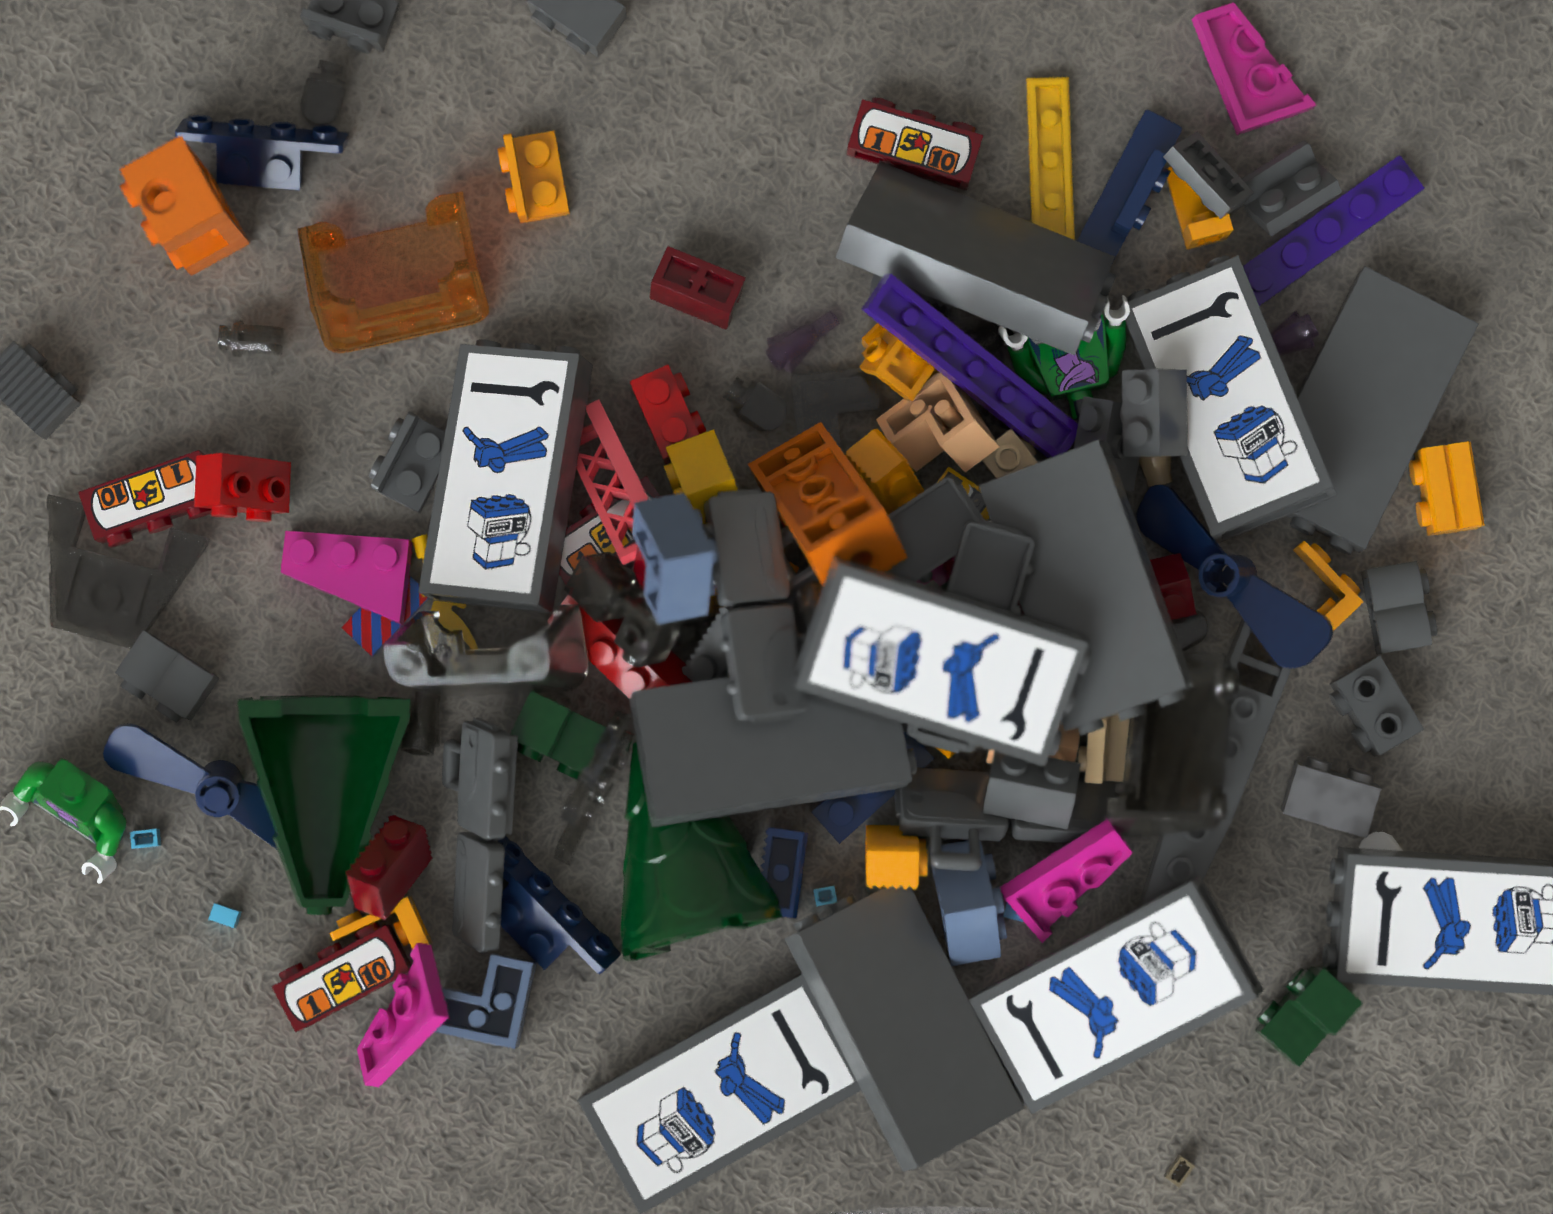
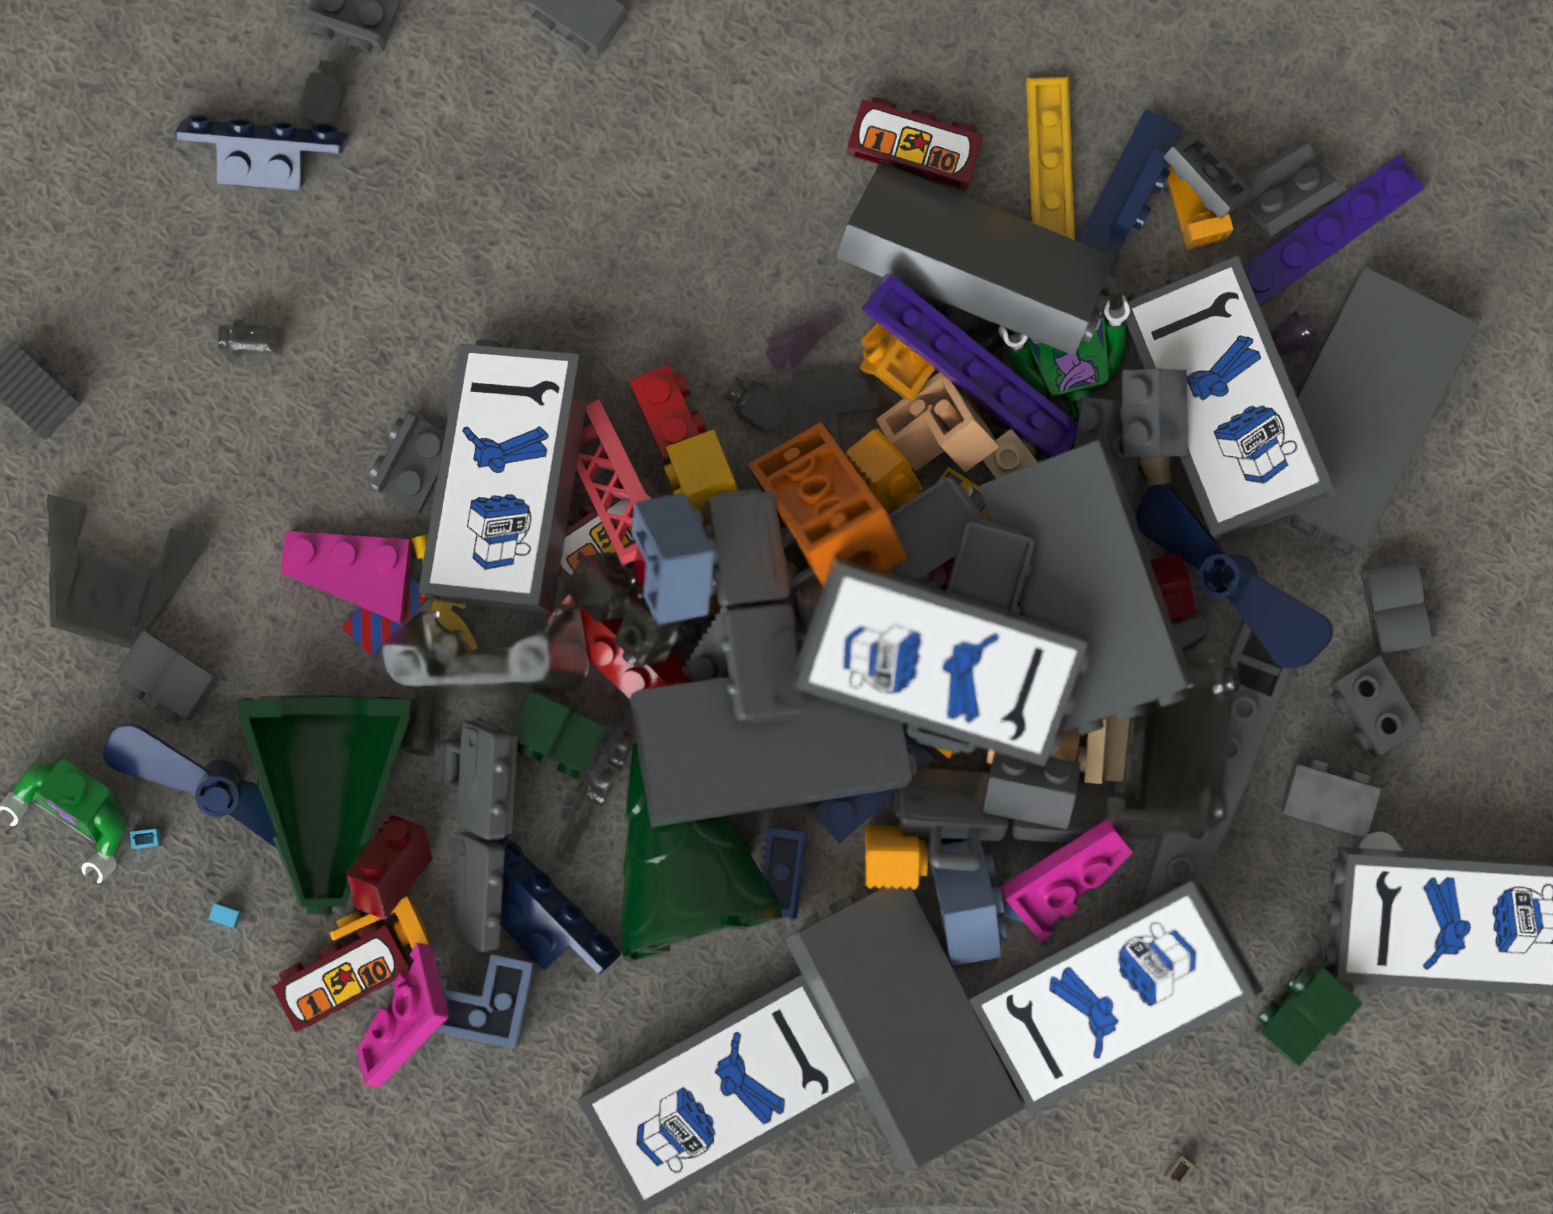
(143, 501): brick -> none
(182, 206): orange plate -> none
(242, 485): red brick -> none
(395, 279): clear orange windscreen -> none
(535, 176): light orange bracket -> none
(696, 287): dark red hinge -> none
(825, 896): medium azure piece -> none
(1246, 73): dark pink wing -> none
(1342, 586): light orange bracket -> none
(1447, 488): light orange brick -> none

